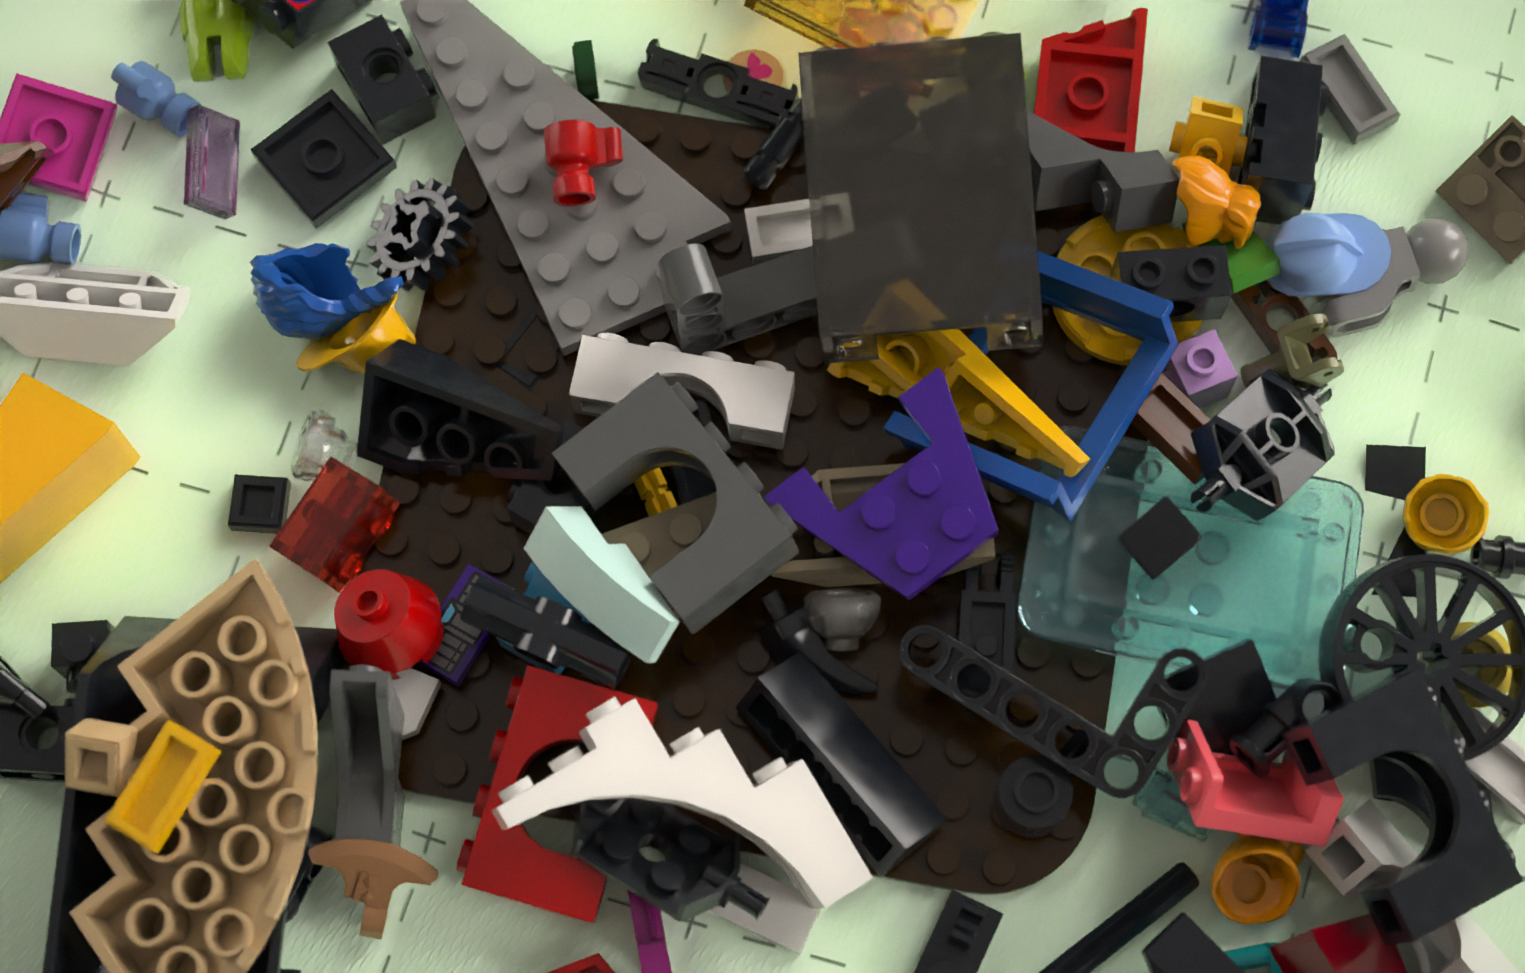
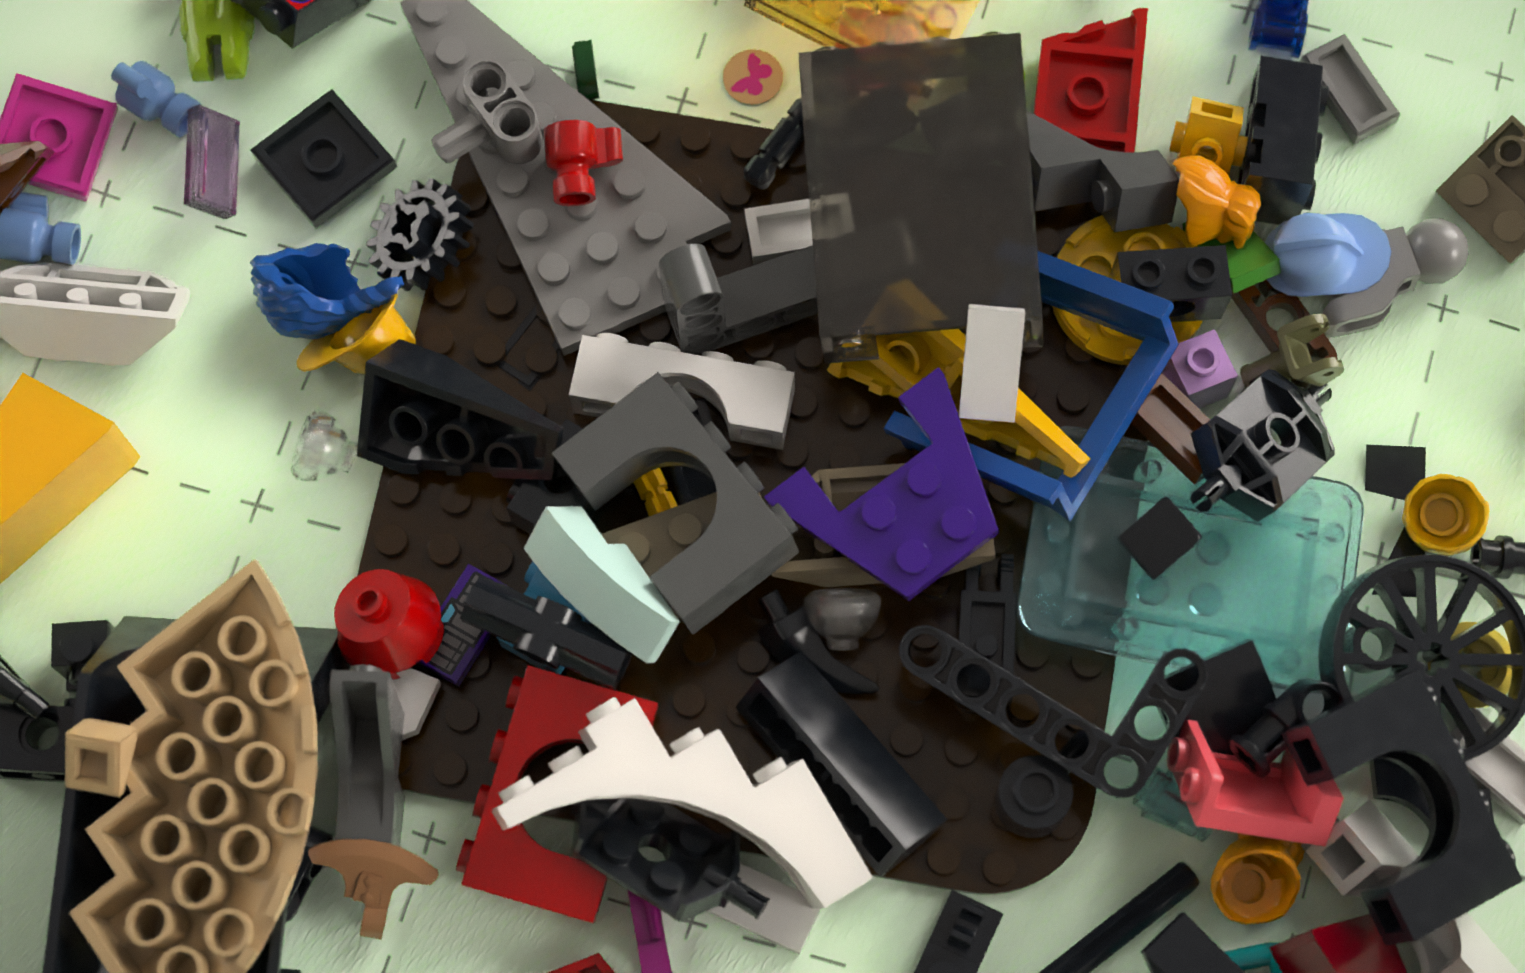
(162, 786): yellow tile -> none
(259, 503): black tile -> none
(335, 524): clear red brick -> none
(392, 105): black brick -> none
(492, 117): none -> light grey beam
(684, 80): black piece -> none
(991, 363): none -> white tile

